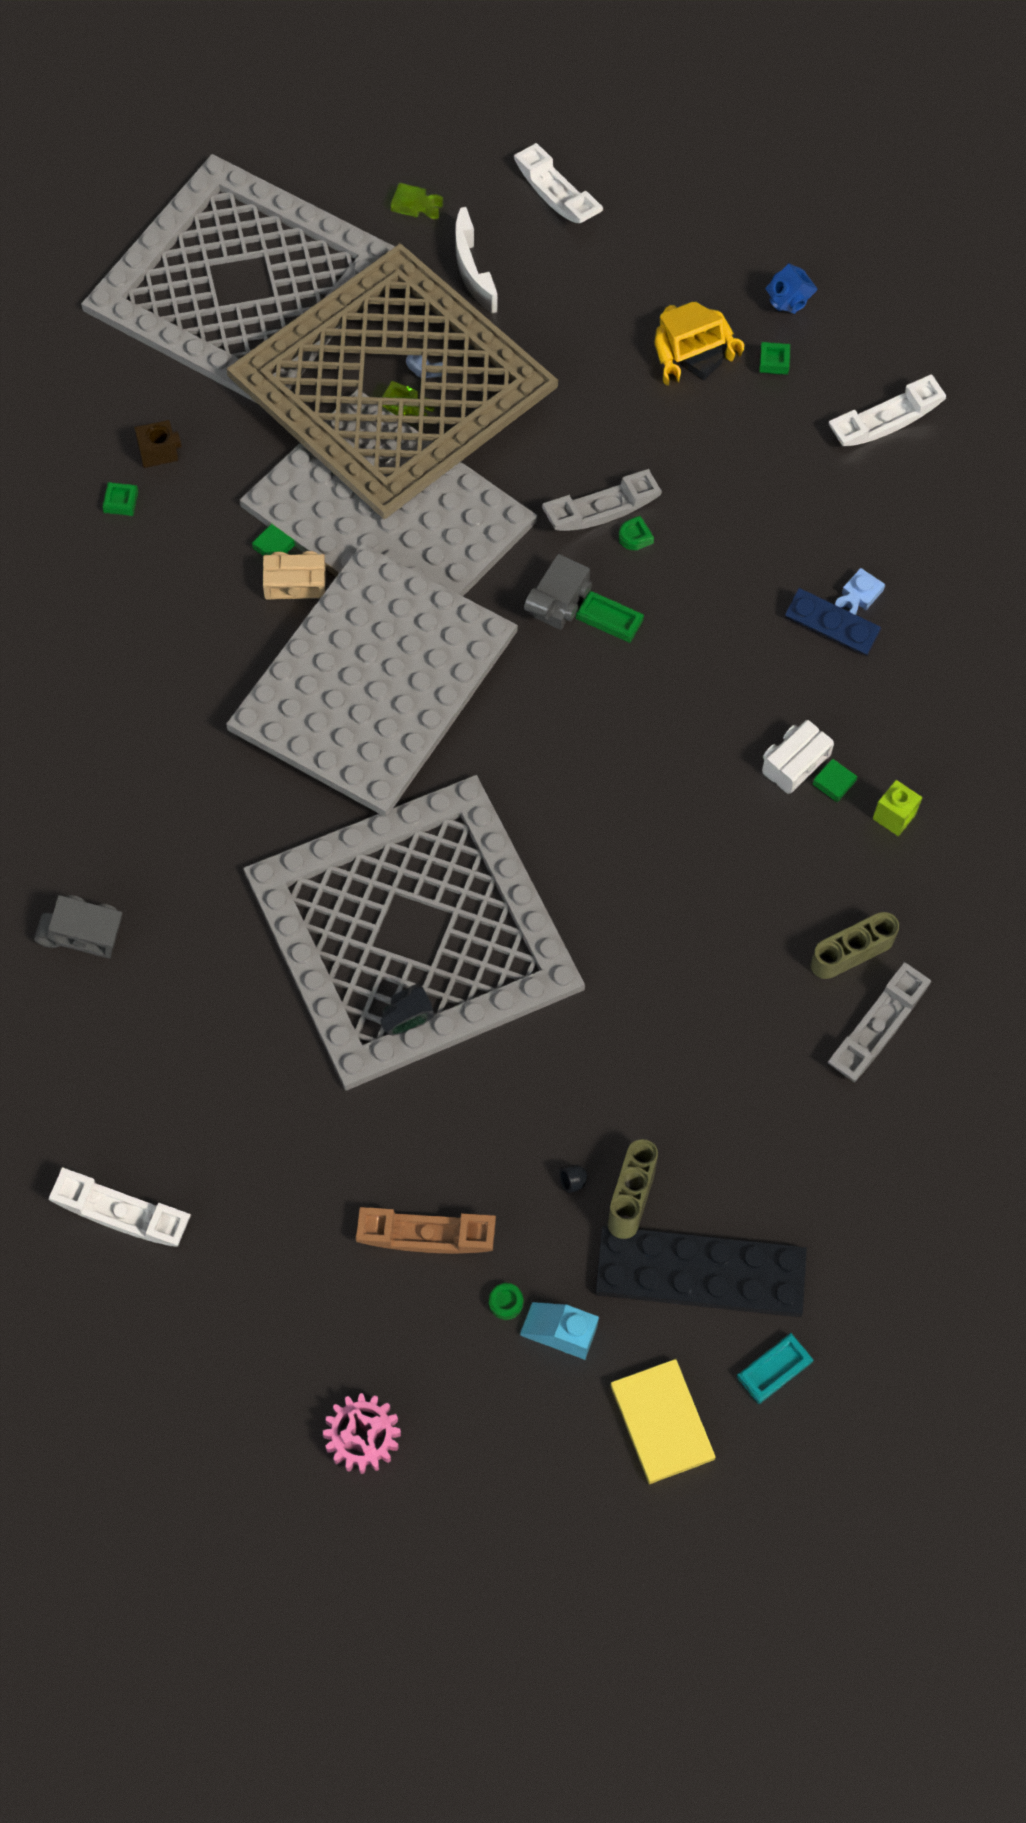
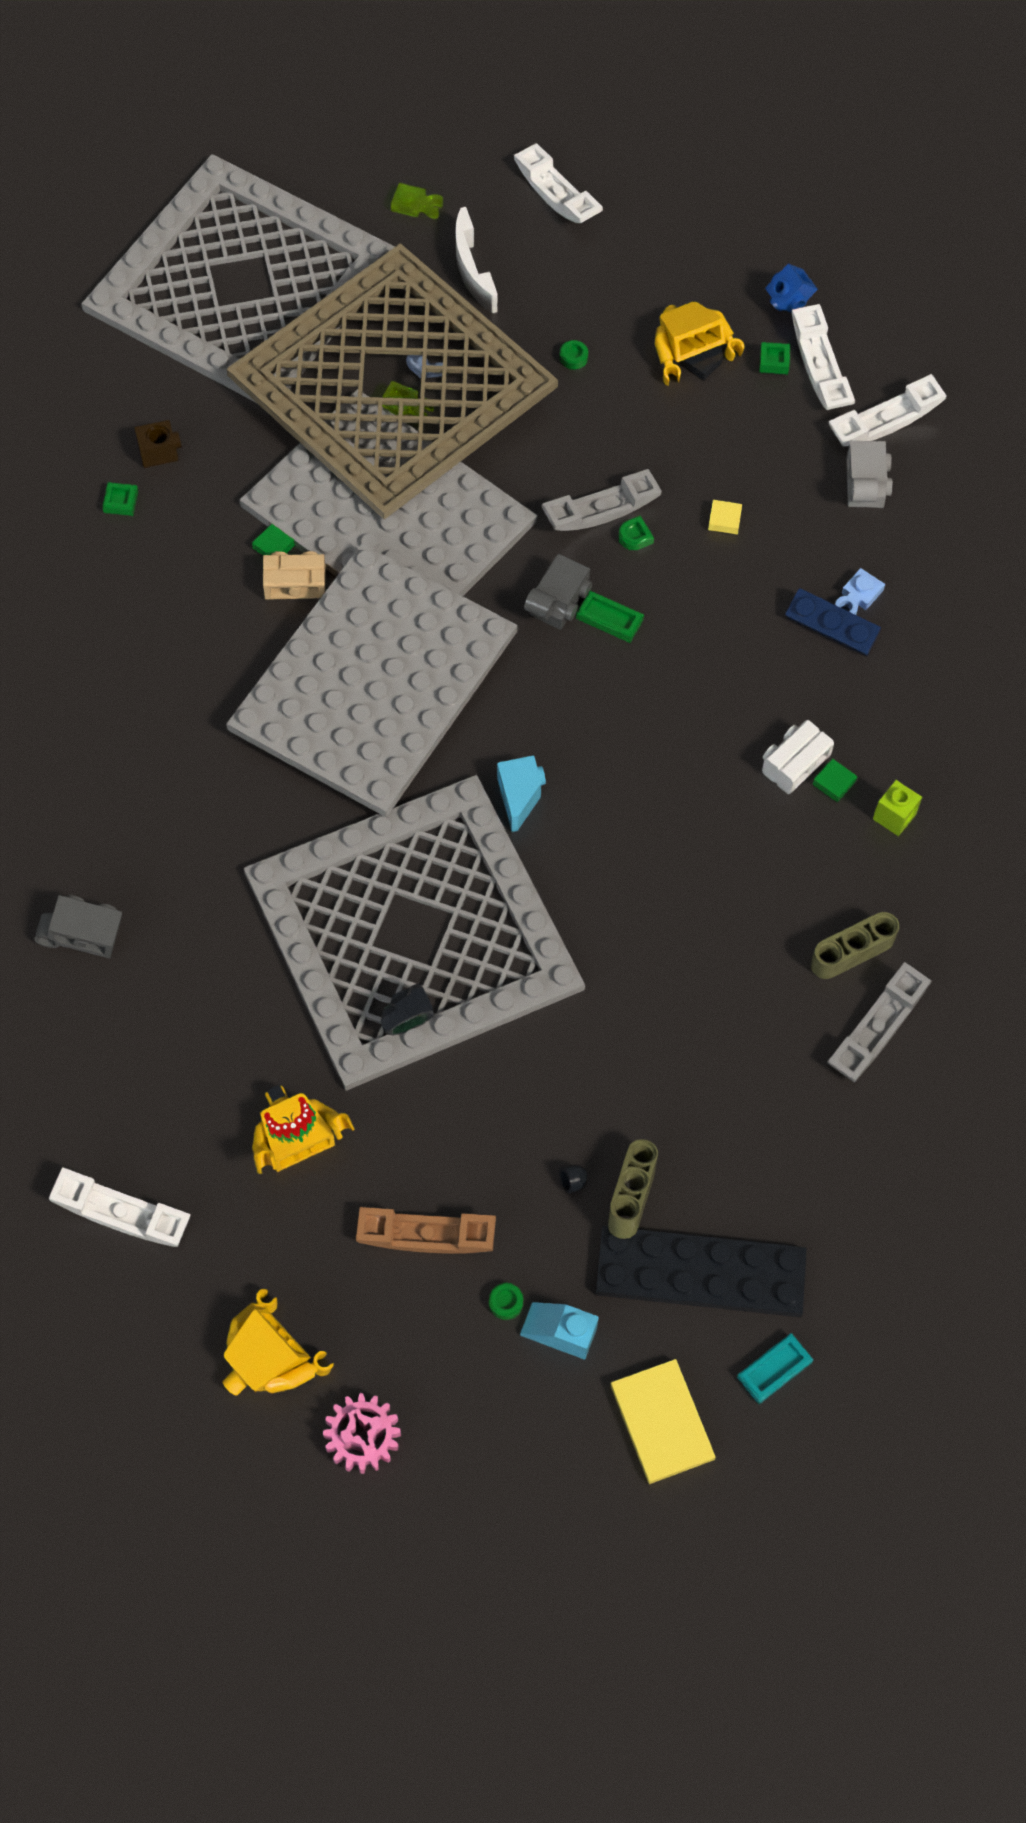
(266, 1353): none -> yellow torso
(294, 1129): none -> yellow torso
(520, 788): none -> medium azure slope
(573, 354): none -> green tile
(725, 517): none -> light yellow tile
(819, 358): none -> white slope
(867, 474): none -> light grey hinge

